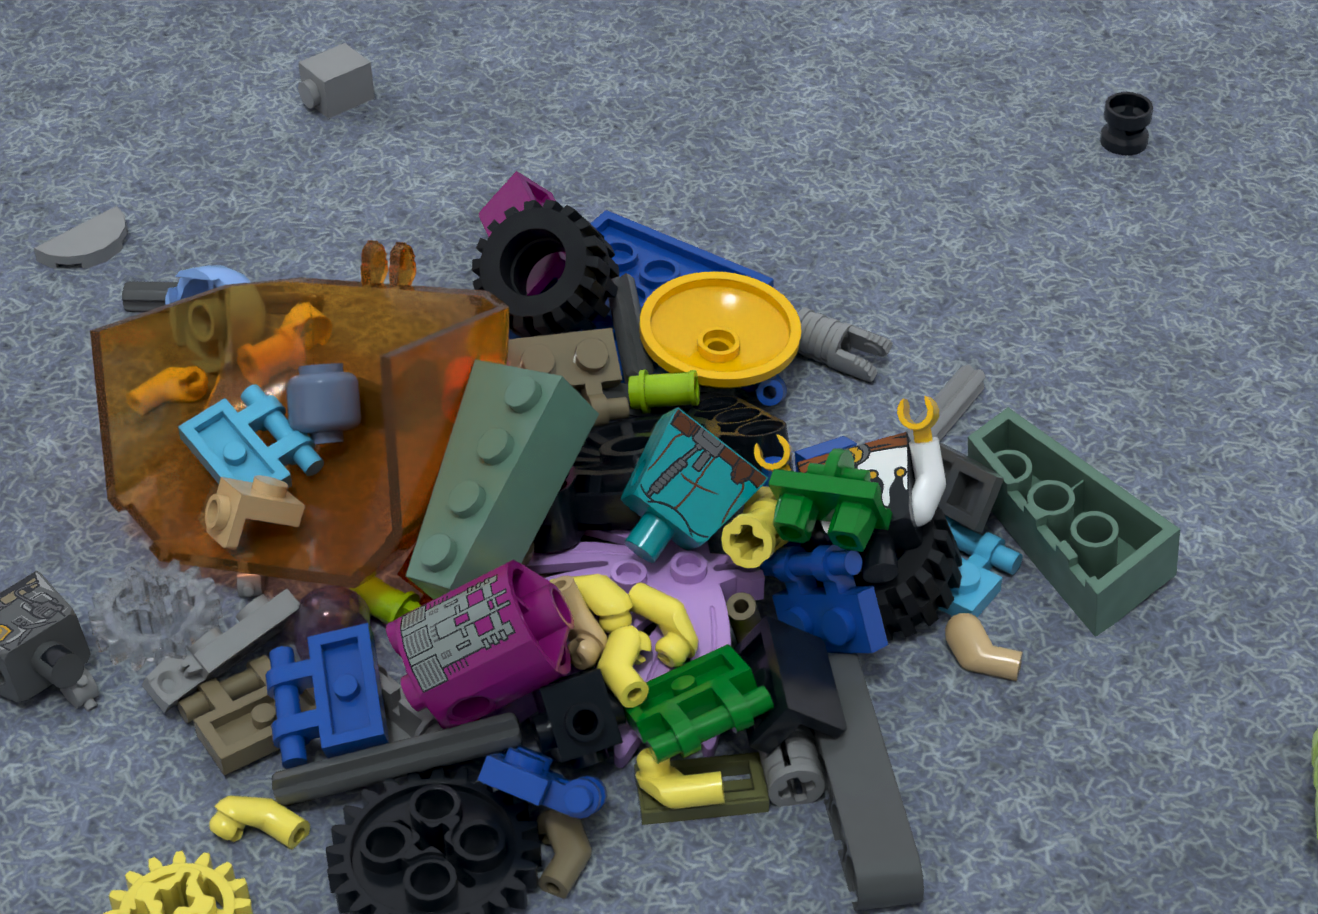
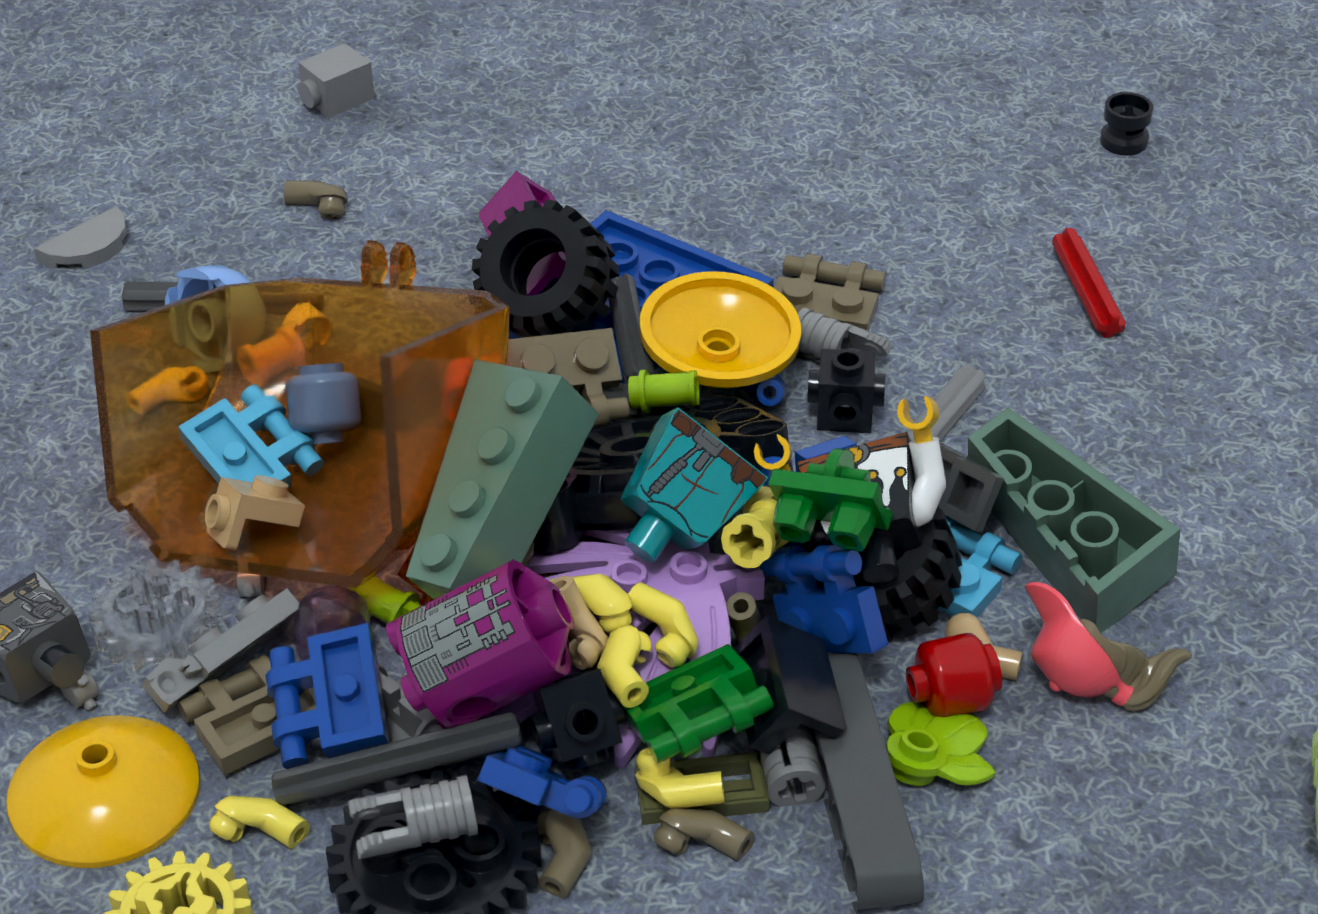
(103, 791): none -> yellow dish
(325, 195): none -> dark tan arm
(430, 814): none -> light grey hinge
(705, 825): none -> dark tan arm
(845, 303): none -> dark tan plate
(849, 380): none -> black brick
(937, 743): none -> lime plate
(954, 675): none -> red head
(1088, 283): none -> red axle
(1090, 665): none -> coral hair

